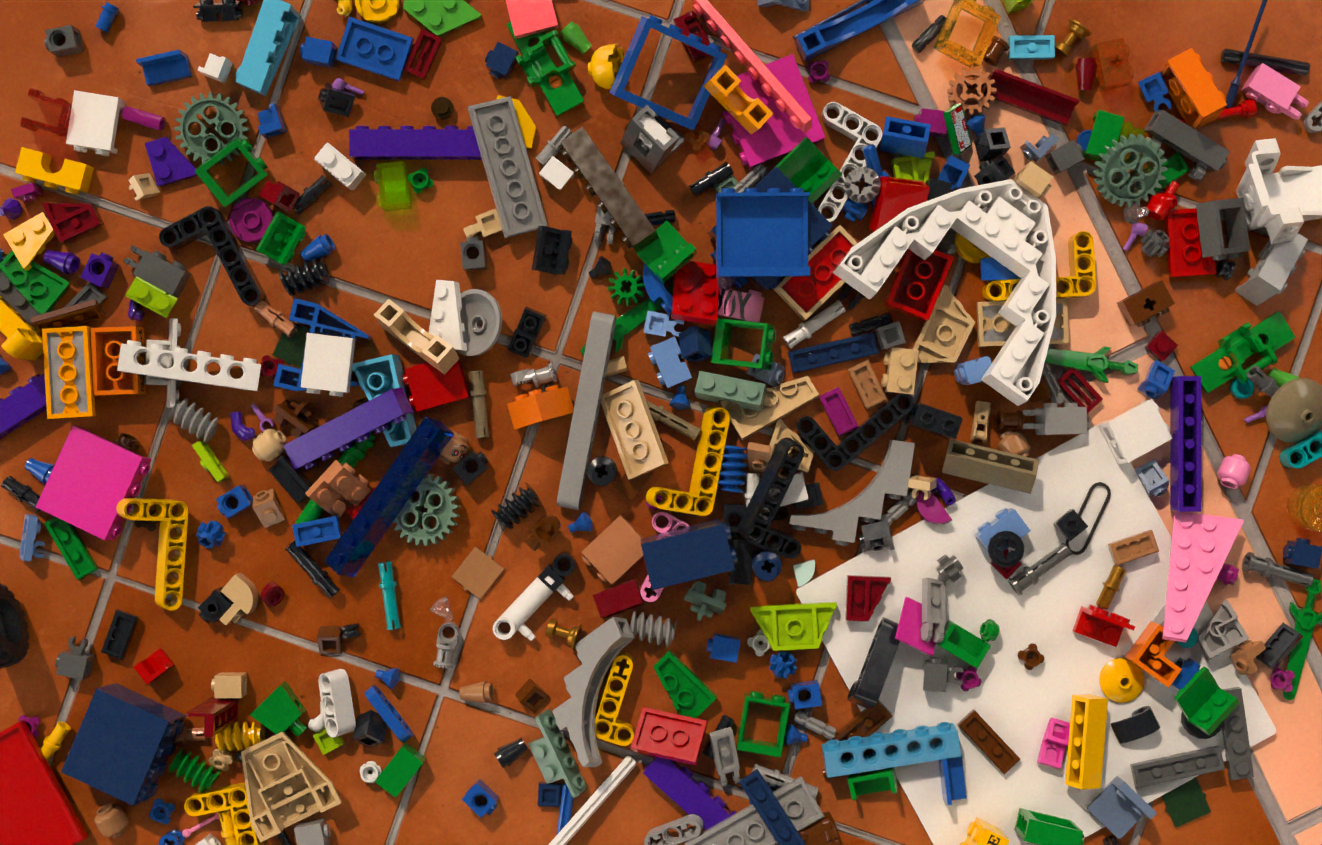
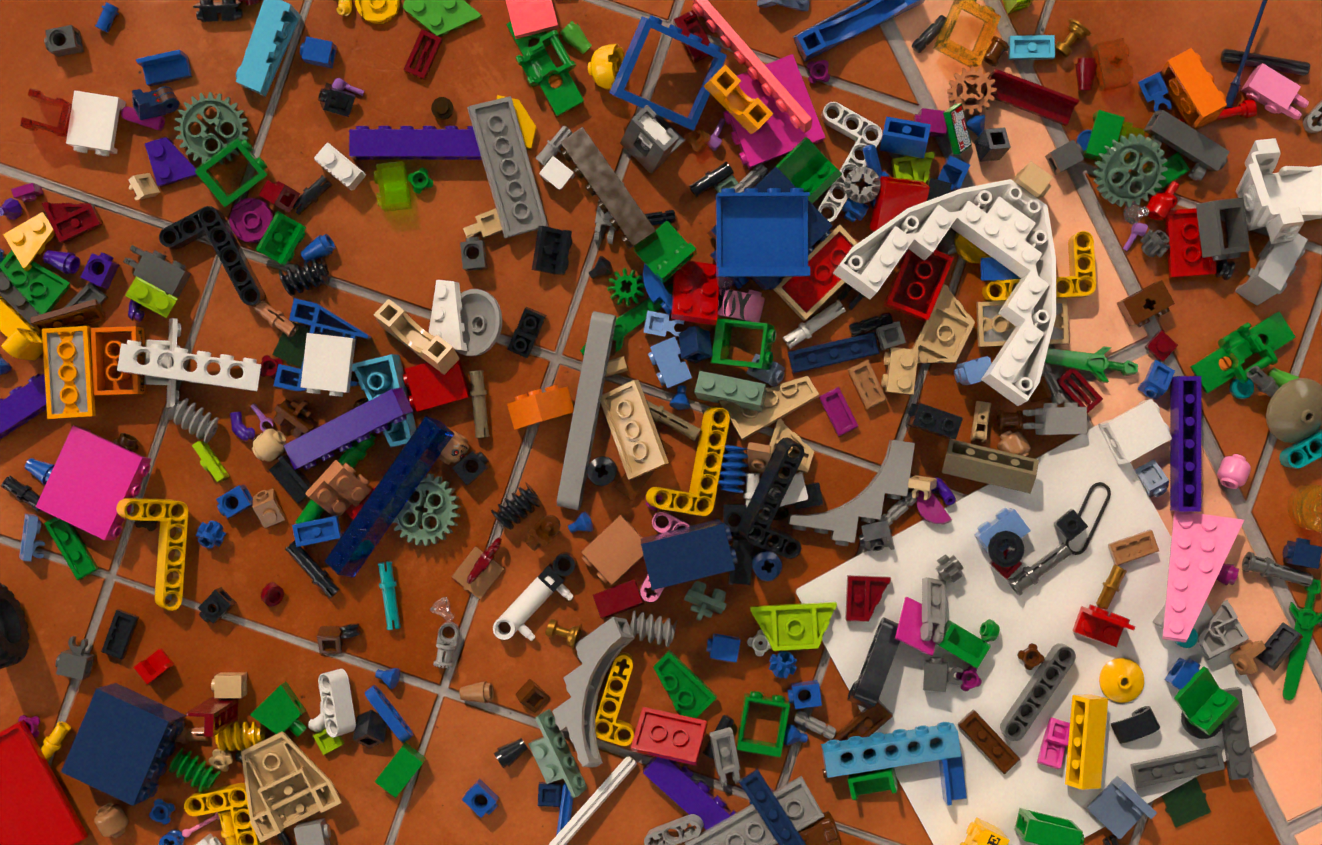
(36, 166): yellow arch -> none
(154, 103): none -> dark blue leg
(216, 68): white panel -> none
(244, 598): tan brick -> none
(271, 122): blue panel -> none
(364, 771): white plate -> none
(374, 49): blue plate -> none
(484, 560): none -> dark red piece
(501, 61): dark blue brick -> none
(539, 376): light grey connector -> none
(785, 779): light grey pin -> none
(804, 572): light aqua tile -> none
(856, 435): black beam -> none
(994, 171): black brick -> none
(1037, 703): none -> dark grey beam
(1042, 145): sand blue bracket -> none
(1149, 655): orange brick -> none
(1261, 414): medium lavender hand -> none
(1276, 682): magenta plate -> none

